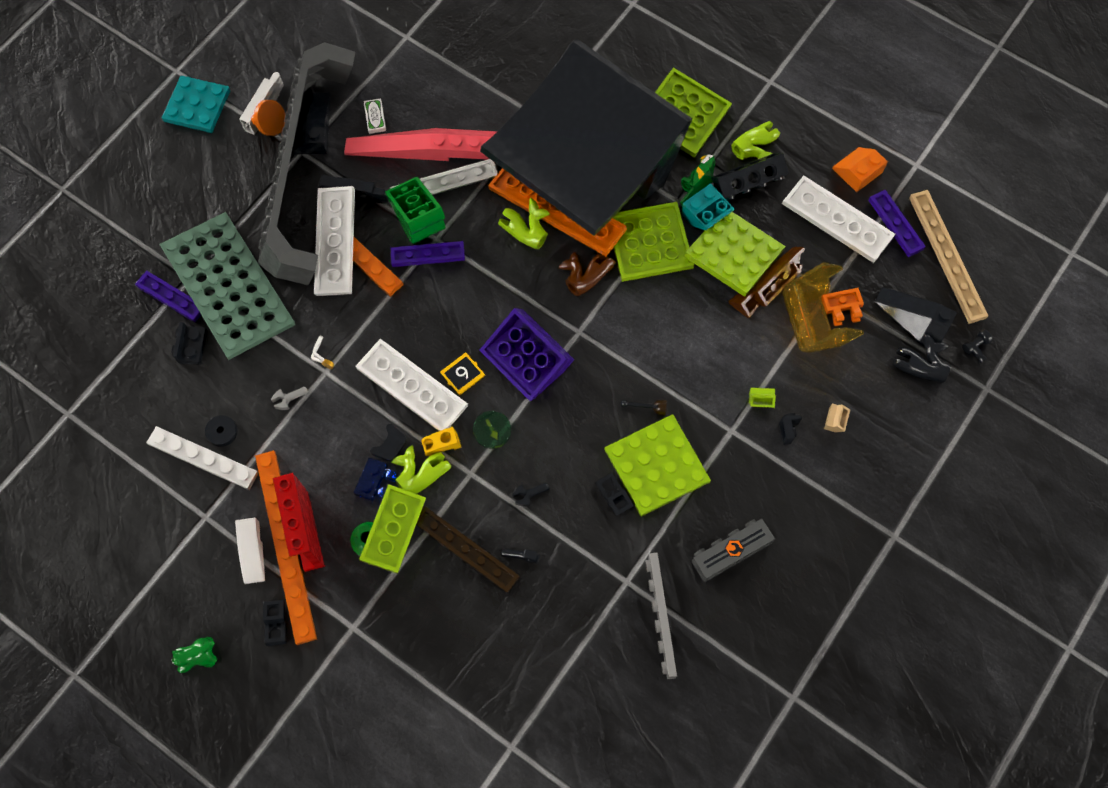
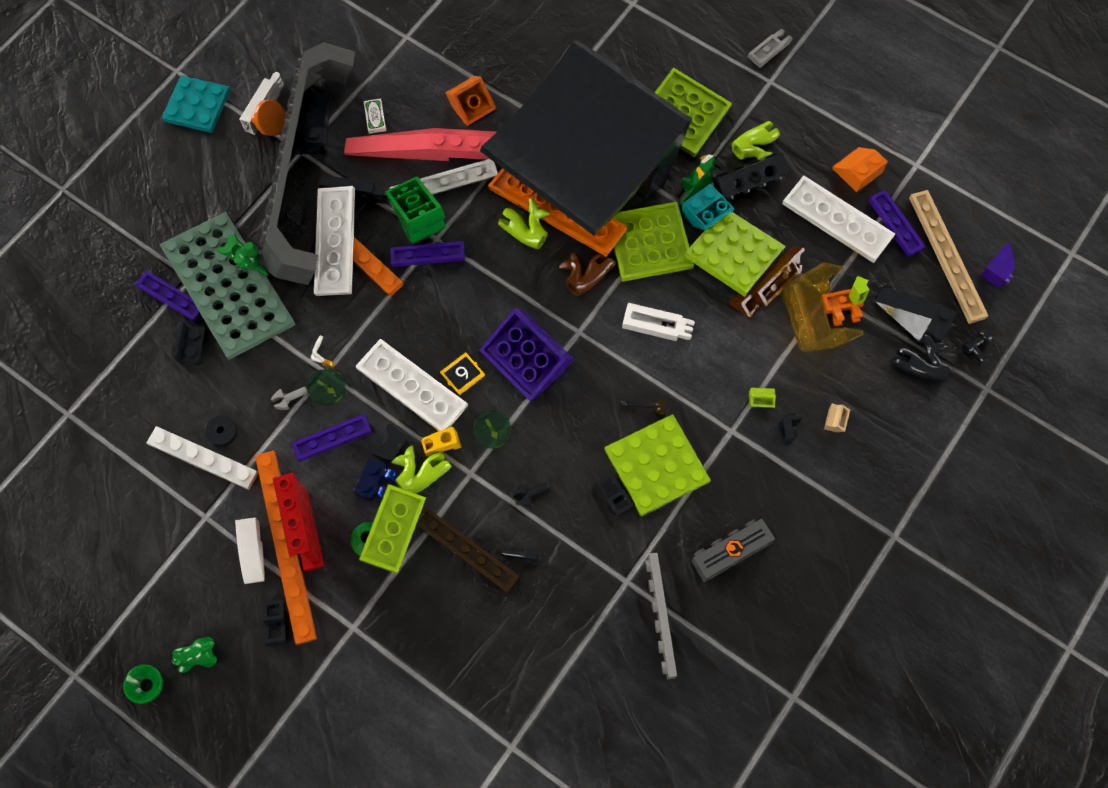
(133, 684): none -> green piece
(244, 256): none -> green animal
(326, 387): none -> clear green tile
(331, 438): none -> dark purple plate
(471, 100): none -> orange slope
(649, 322): none -> white hinge
(769, 48): none -> light grey hinge
(859, 291): none -> lime piece
(1000, 268): none -> dark purple slope

